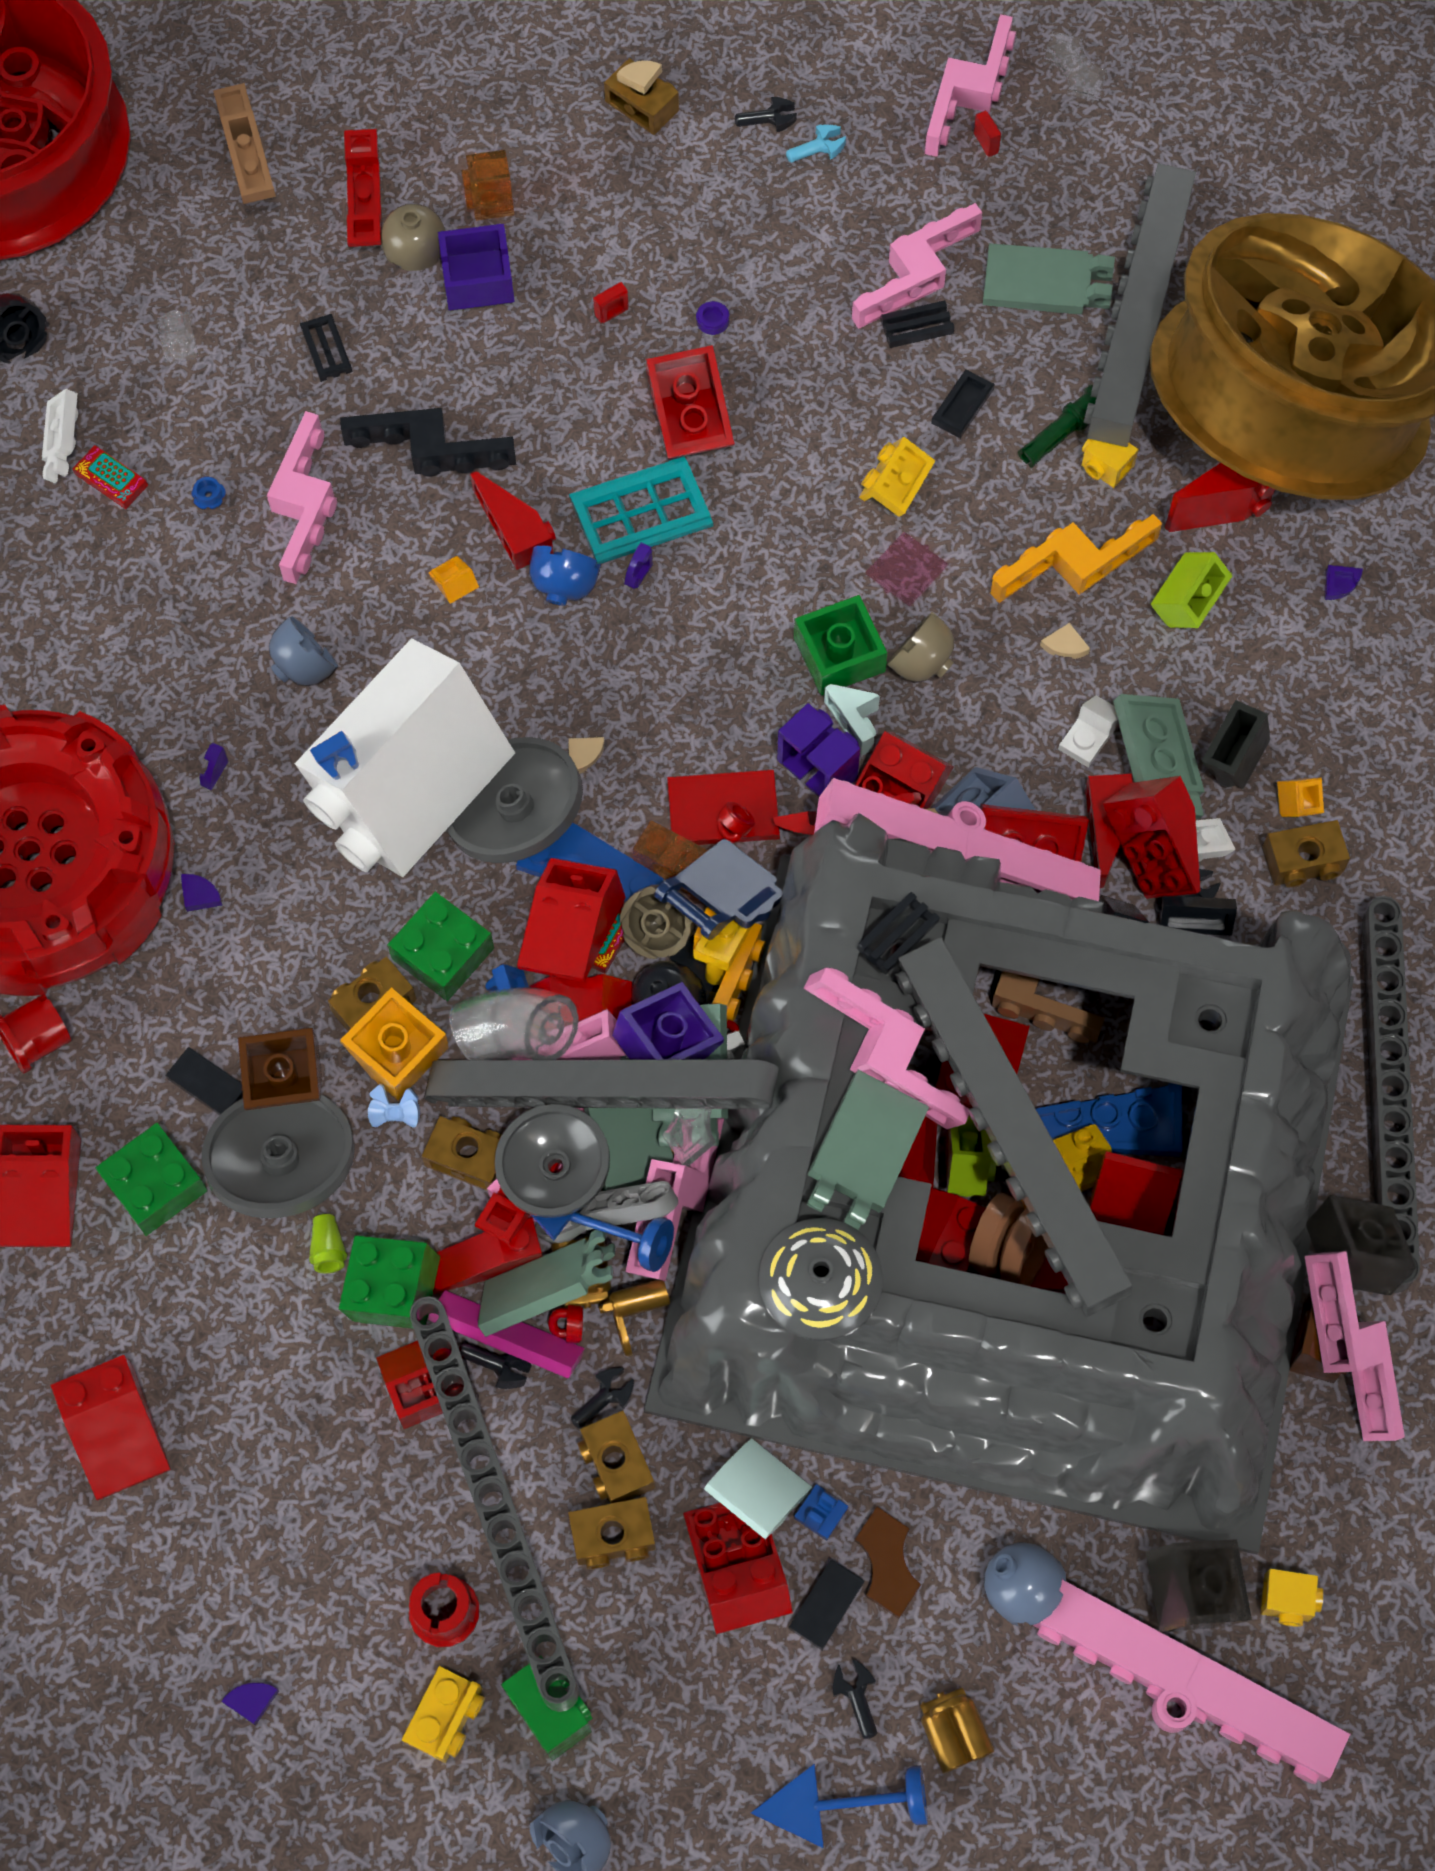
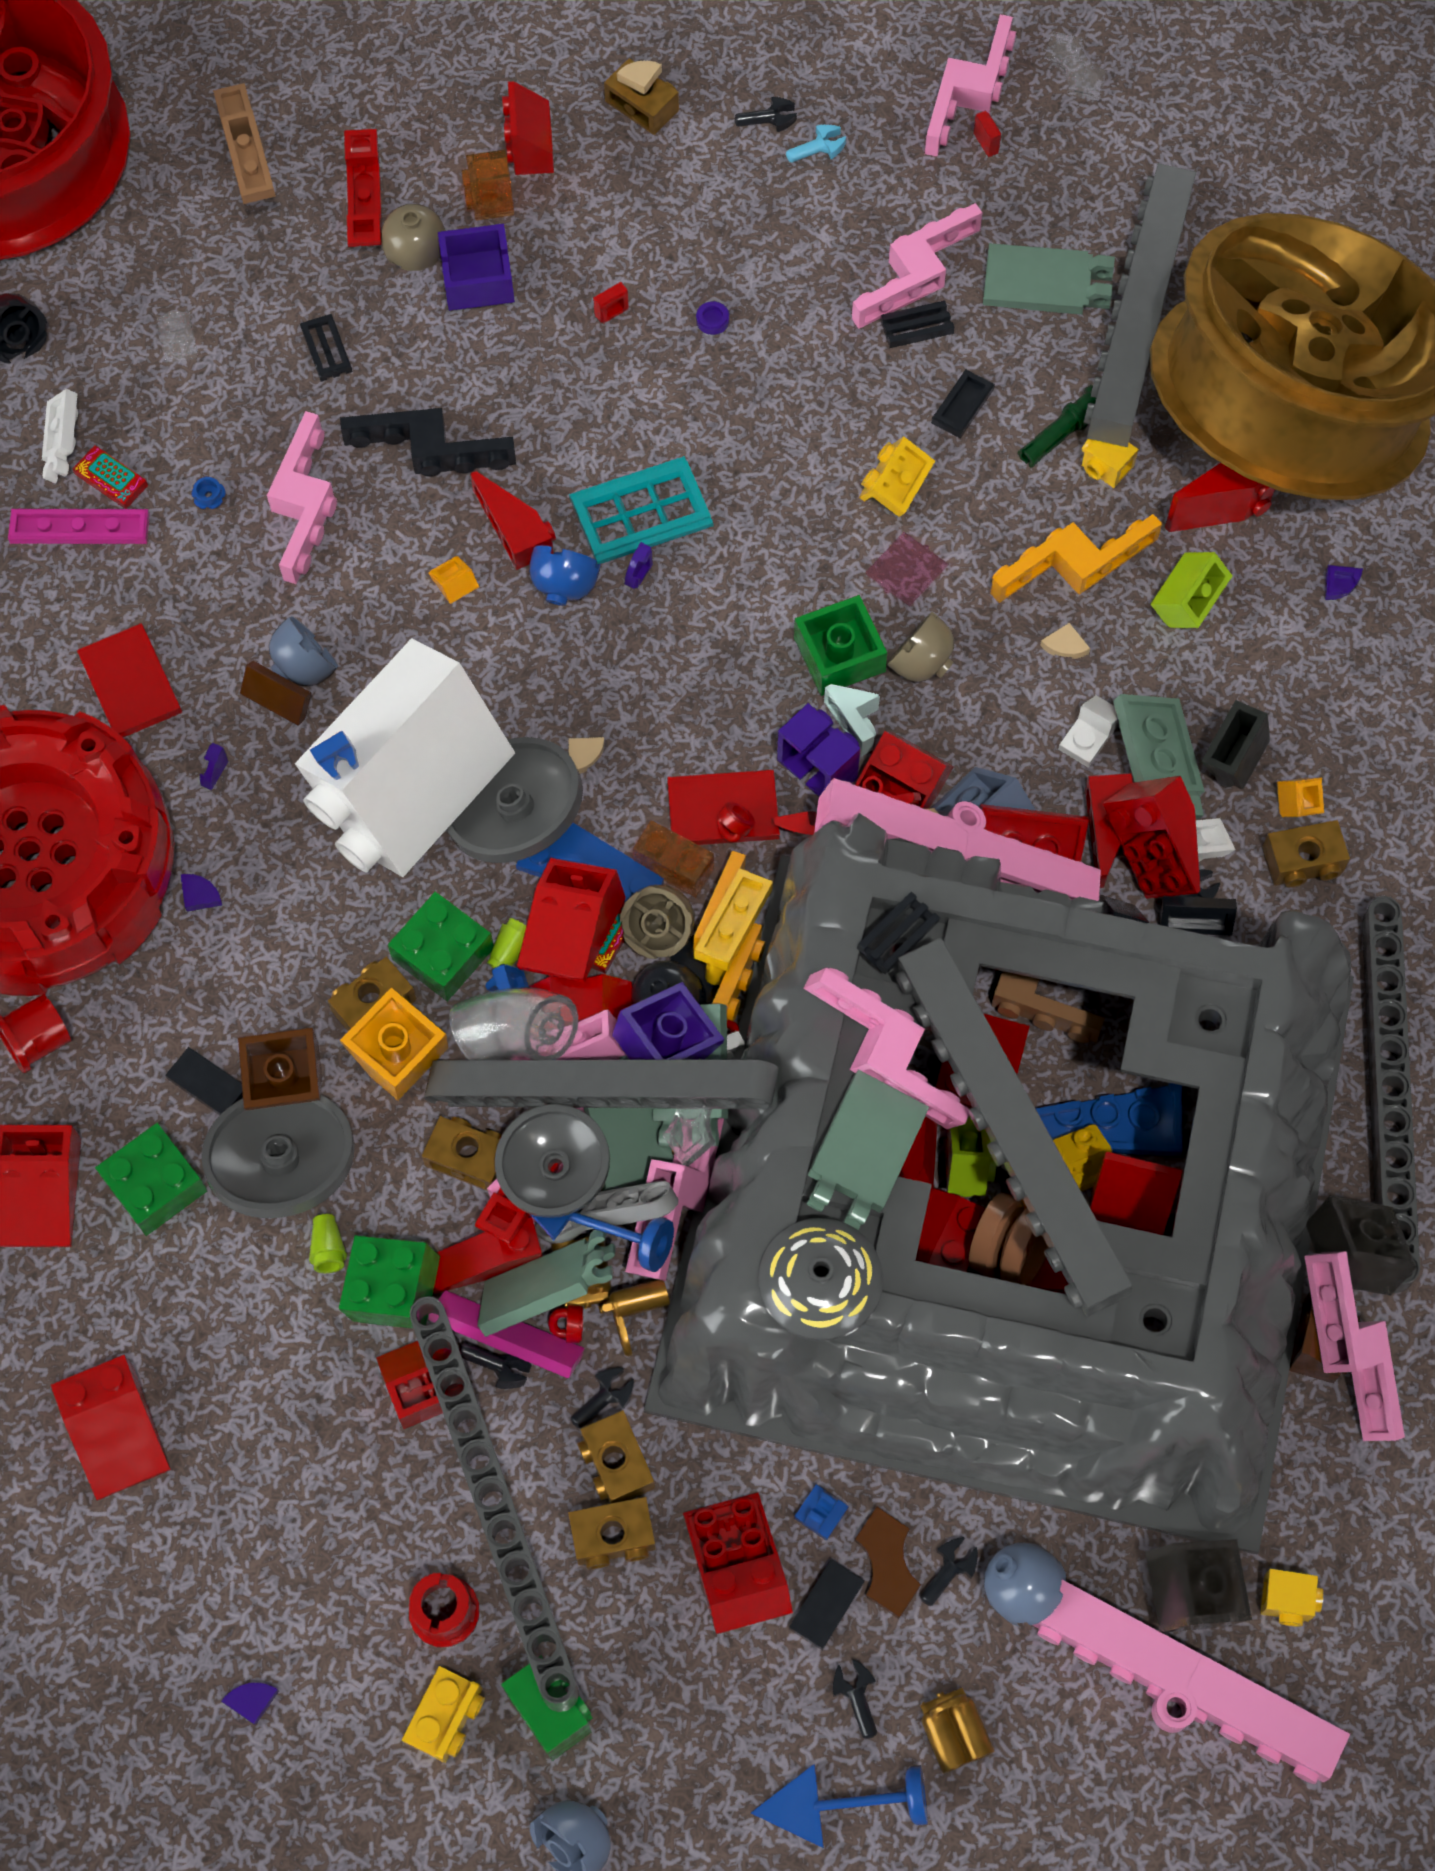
(78, 526): none -> dark pink tile
(129, 681): none -> red tile
(275, 693): none -> reddish brown tile
(381, 1110): light blue piece -> none
(508, 944): none -> lime cone
(527, 131): none -> red slope
(689, 402): red slope -> none
(726, 884): piece -> none
(758, 1488): light aqua slope -> none
(949, 1570): none -> black bar

